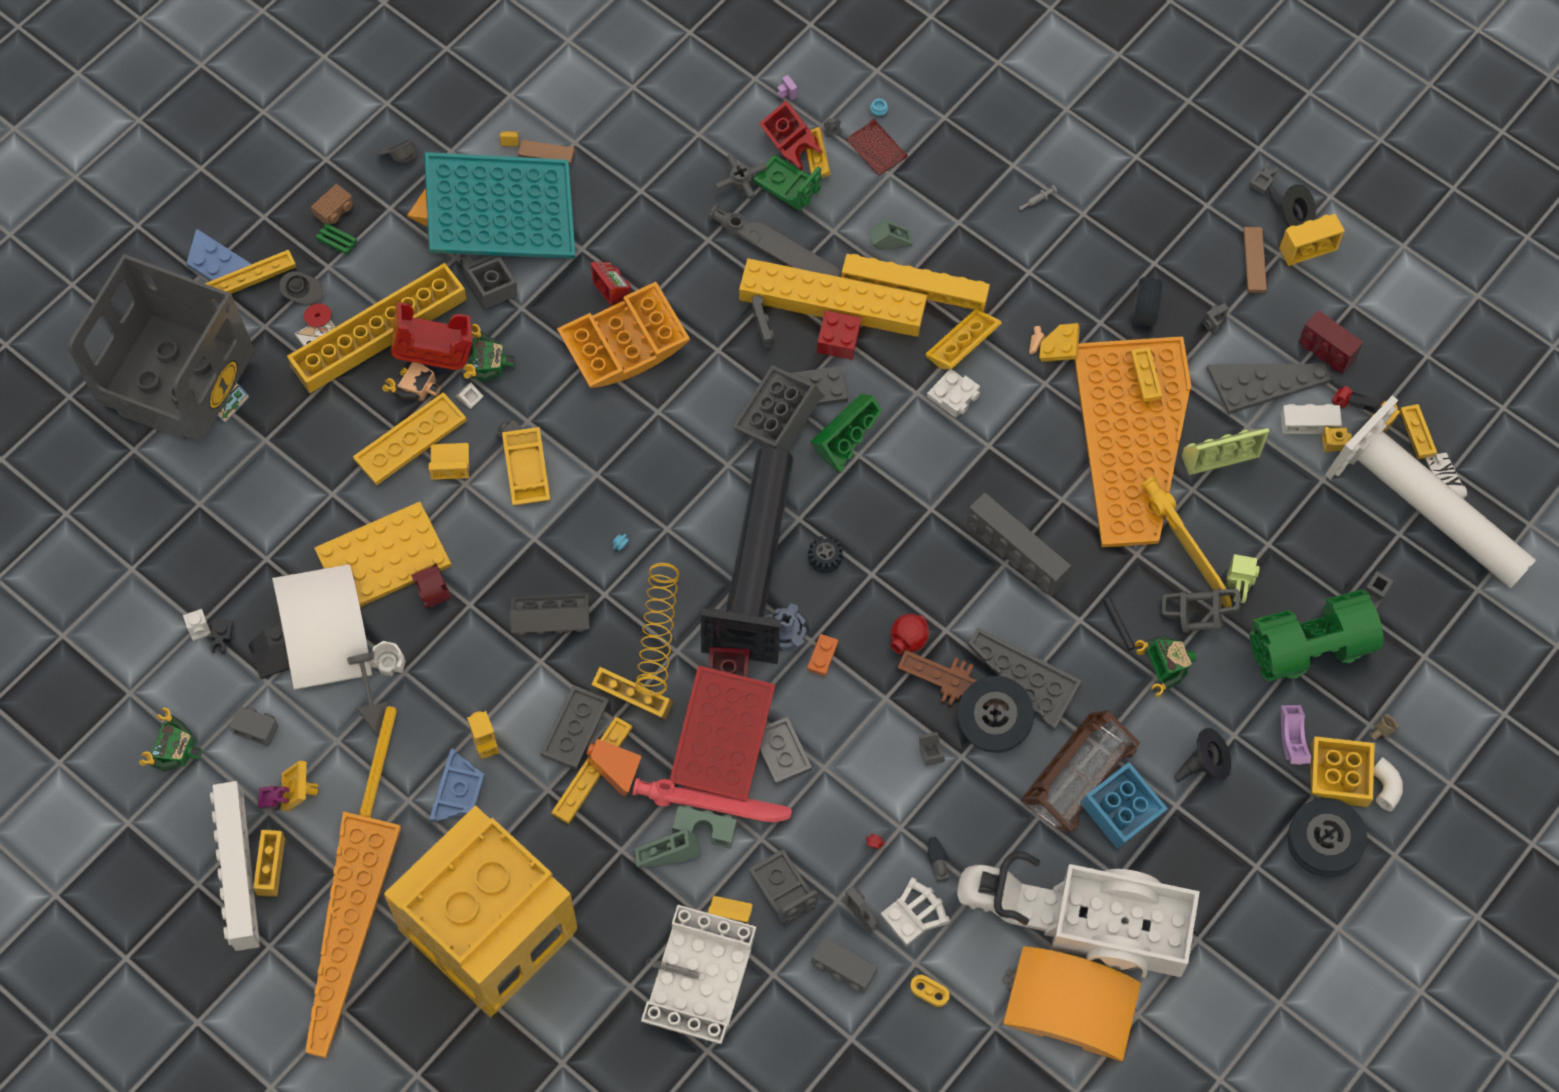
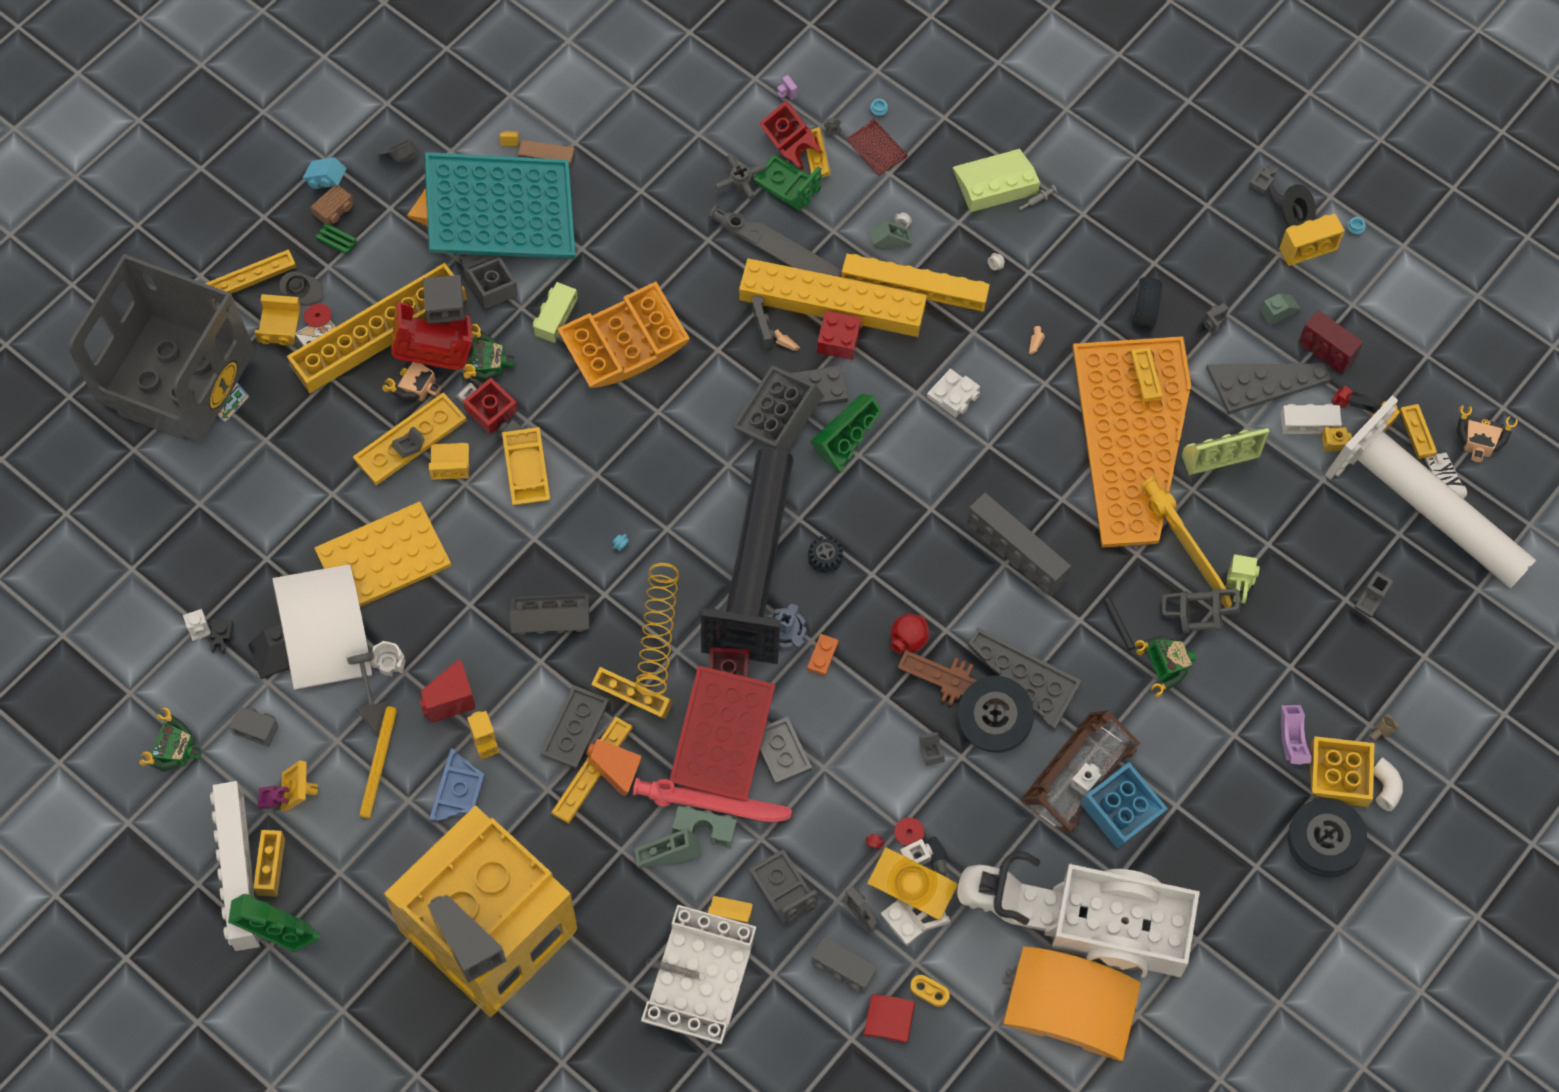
(211, 258): medium blue wing -> none
(271, 923): none -> green wedge
(278, 319): none -> yellow panel
(324, 173): none -> medium azure brick
(358, 878): light orange wing -> none
(409, 444): none -> dark grey bracket
(431, 586): dark red brick -> none
(443, 299): none -> dark grey brick
(447, 694): none -> red slope
(468, 942): none -> dark grey slope
(490, 406): none -> red brick
(555, 312): none -> yellowish green brick
(609, 282): red slope -> none
(785, 341): none -> light nougat bar
(889, 1018): none -> red slope
(903, 219): none -> white plate
(908, 831): none -> red piece
(912, 883): none -> yellow slope
(918, 848): none -> white brick
(962, 339): yellow slope -> none
(996, 180): none -> yellowish green slope
(996, 261): none -> white plate
(1061, 343): yellow plate -> none
(1083, 784): none -> white brick
(1209, 756): black piece -> none
(1254, 260): medium nougat tile -> none
(1279, 308): none -> sand green slope
(1347, 628): green cylinder -> none
(1356, 225): none -> medium azure plate
(1481, 435): none -> torso

